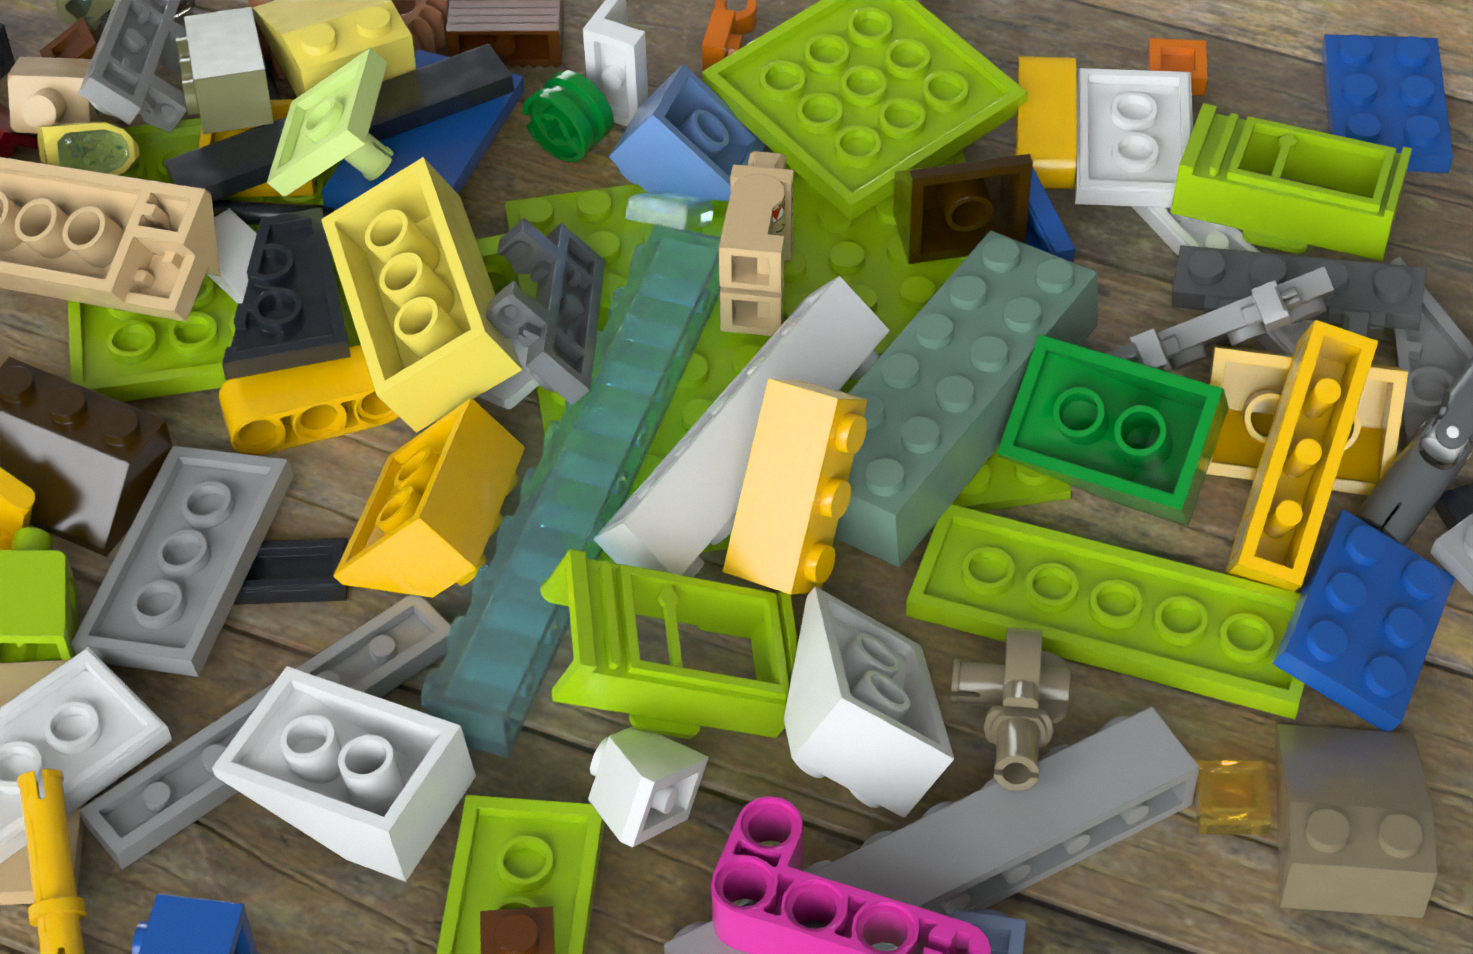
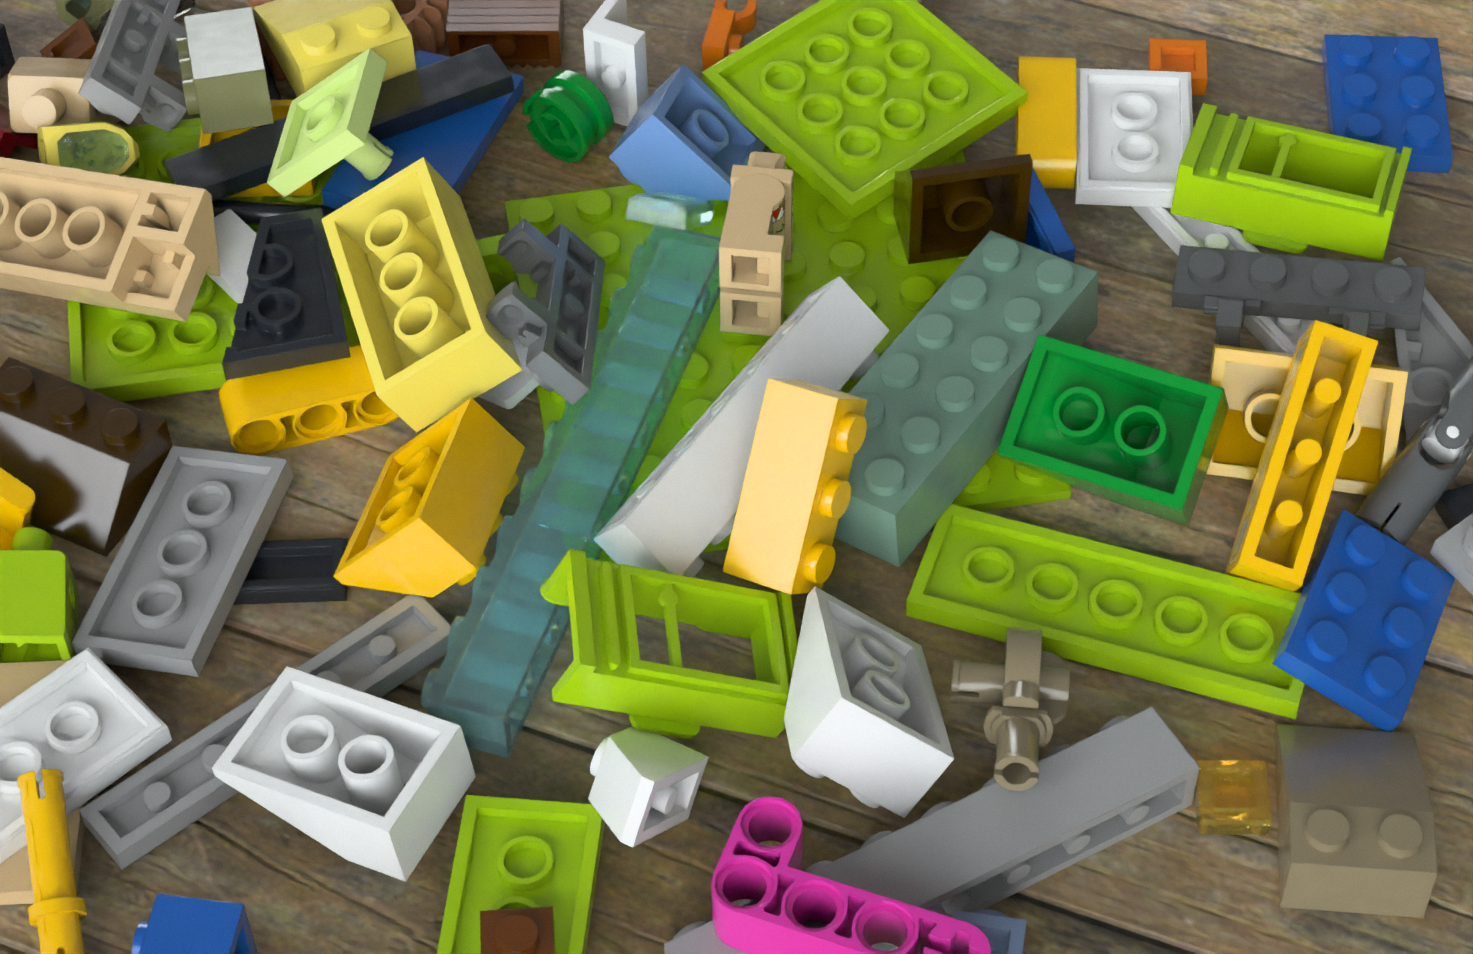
(1239, 322): light grey hinge -> none

